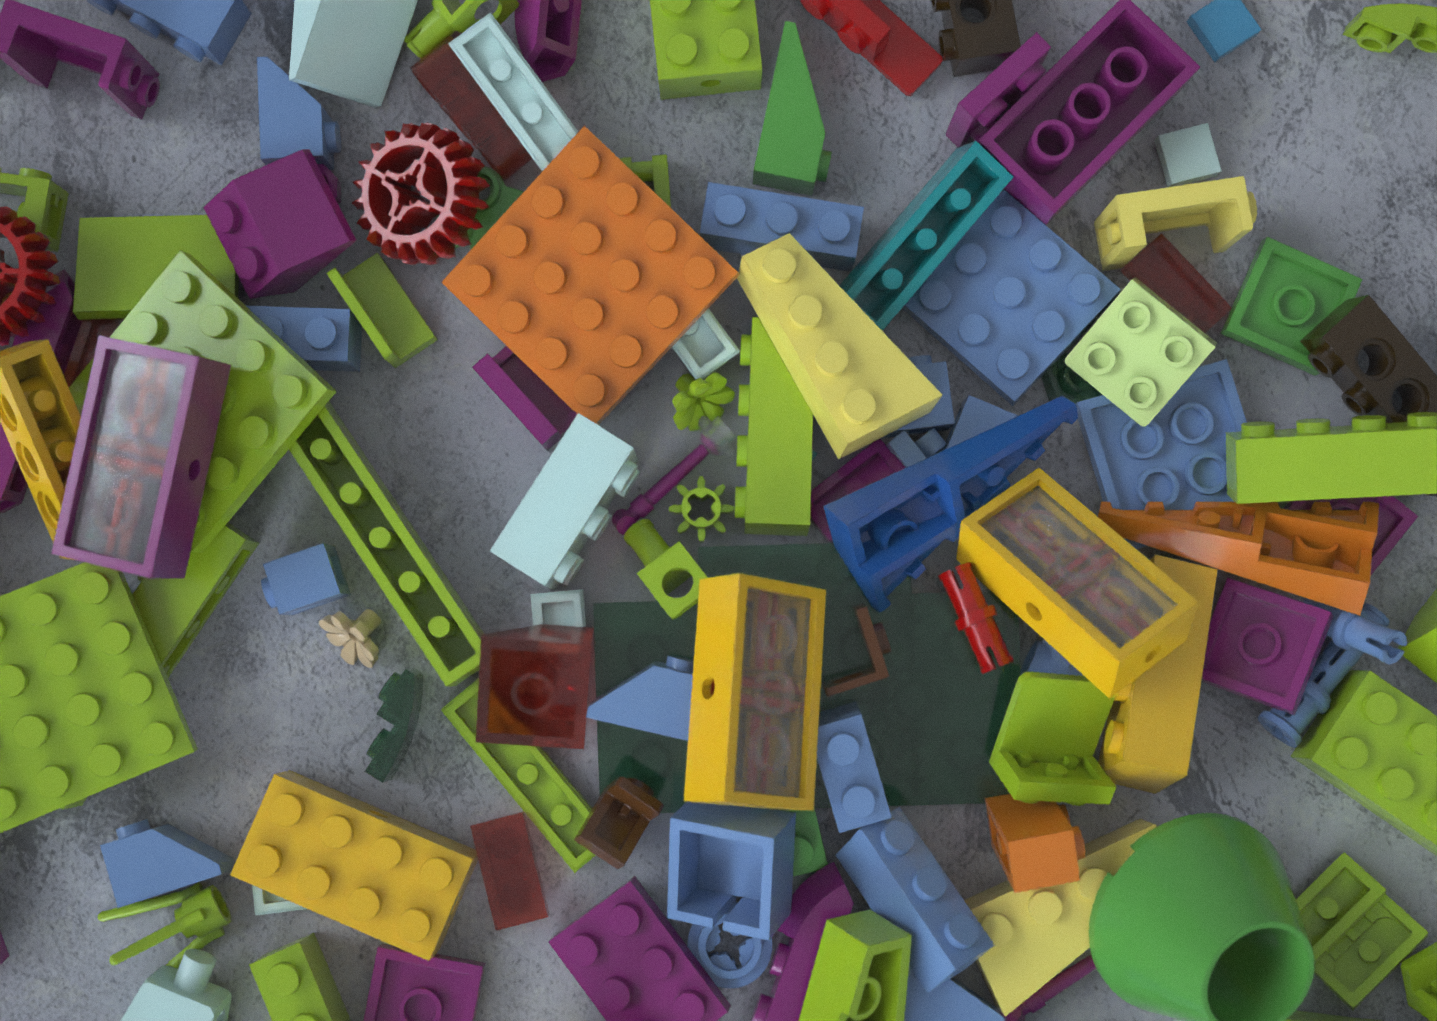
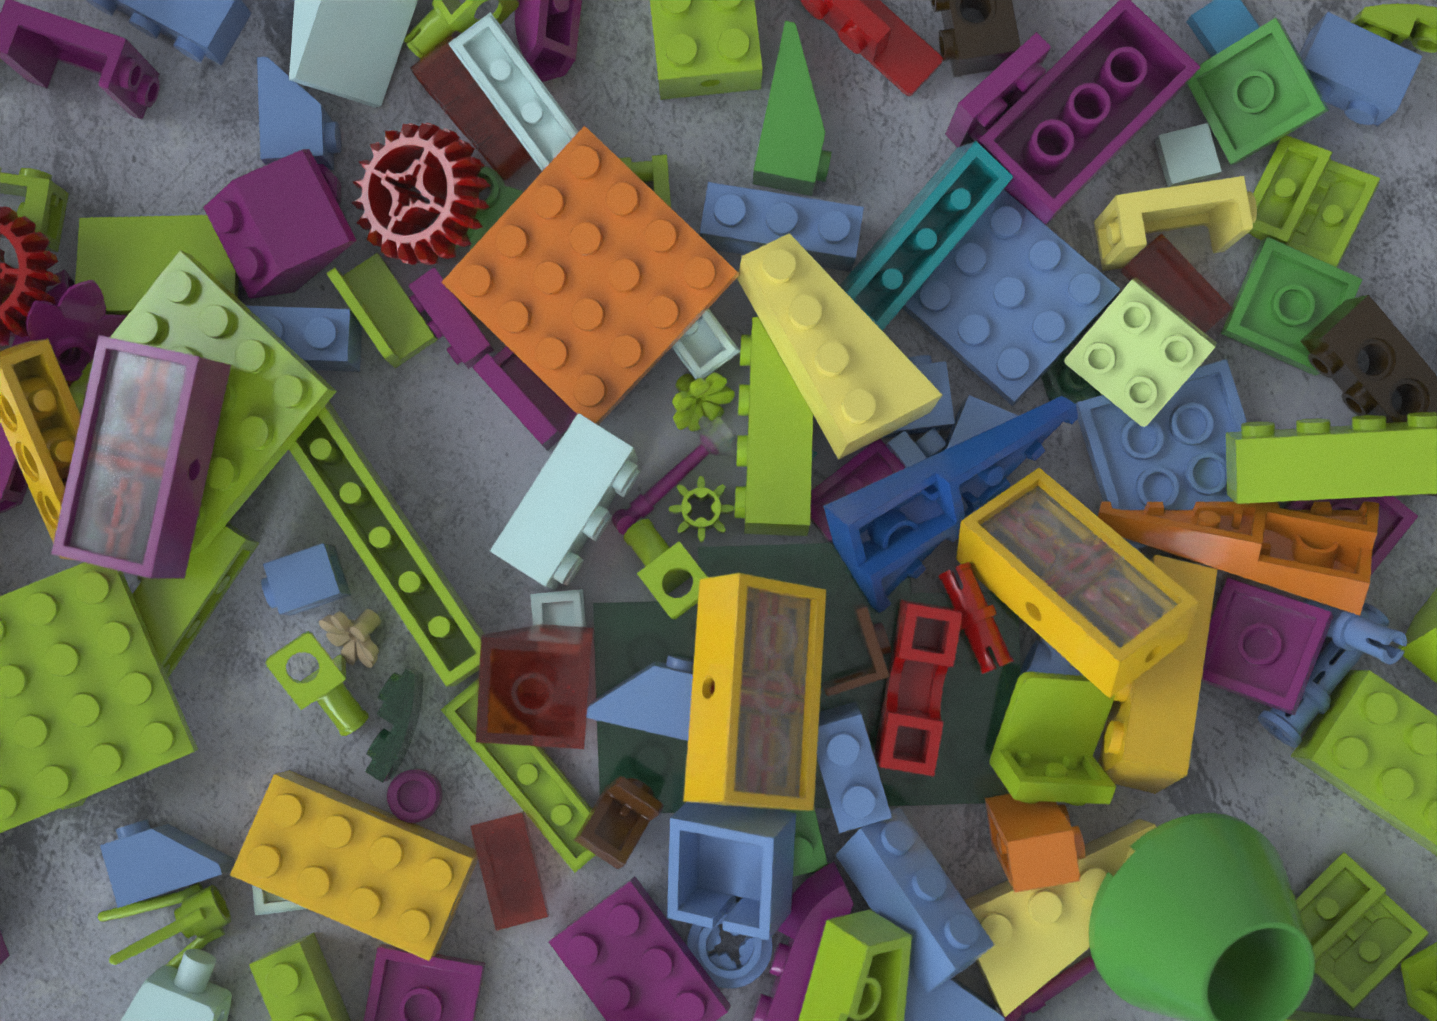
(73, 323): none -> magenta plate
(322, 685): none -> lime bracket
(414, 795): none -> magenta tile
(449, 319): none -> magenta piece
(913, 693): none -> red arch
(1256, 92): none -> bright green plate
(1311, 200): none -> lime slope
(1358, 69): none -> medium blue brick

